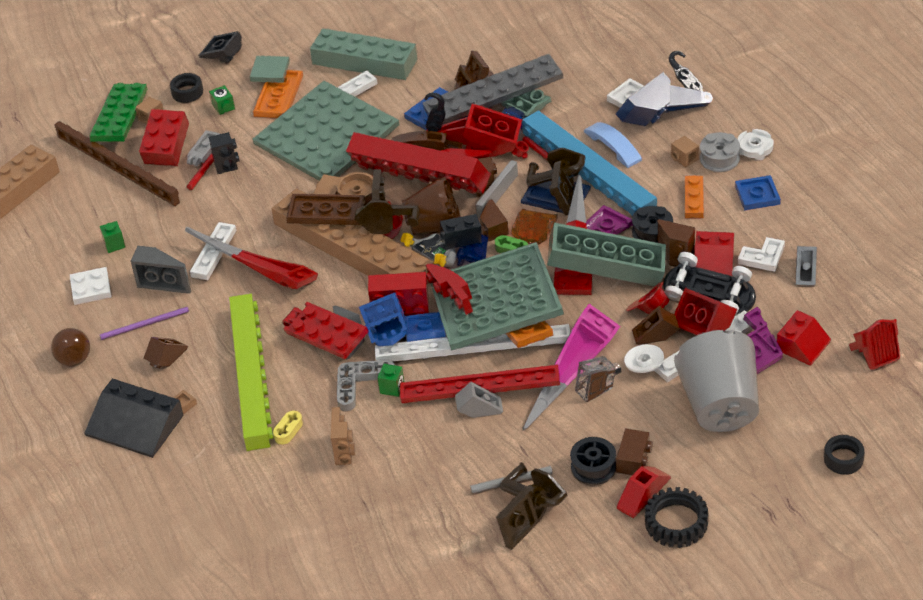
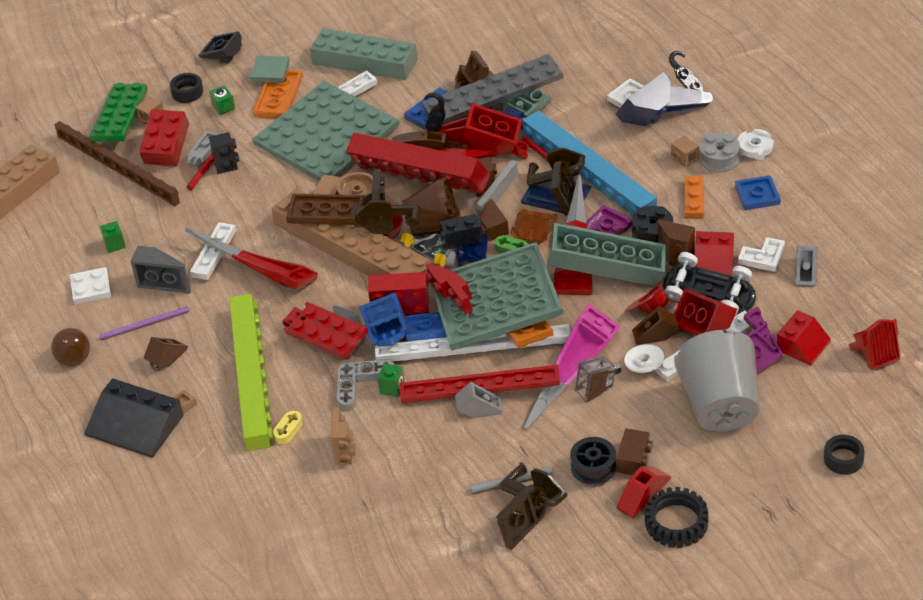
(615, 141): light blue slope -> none

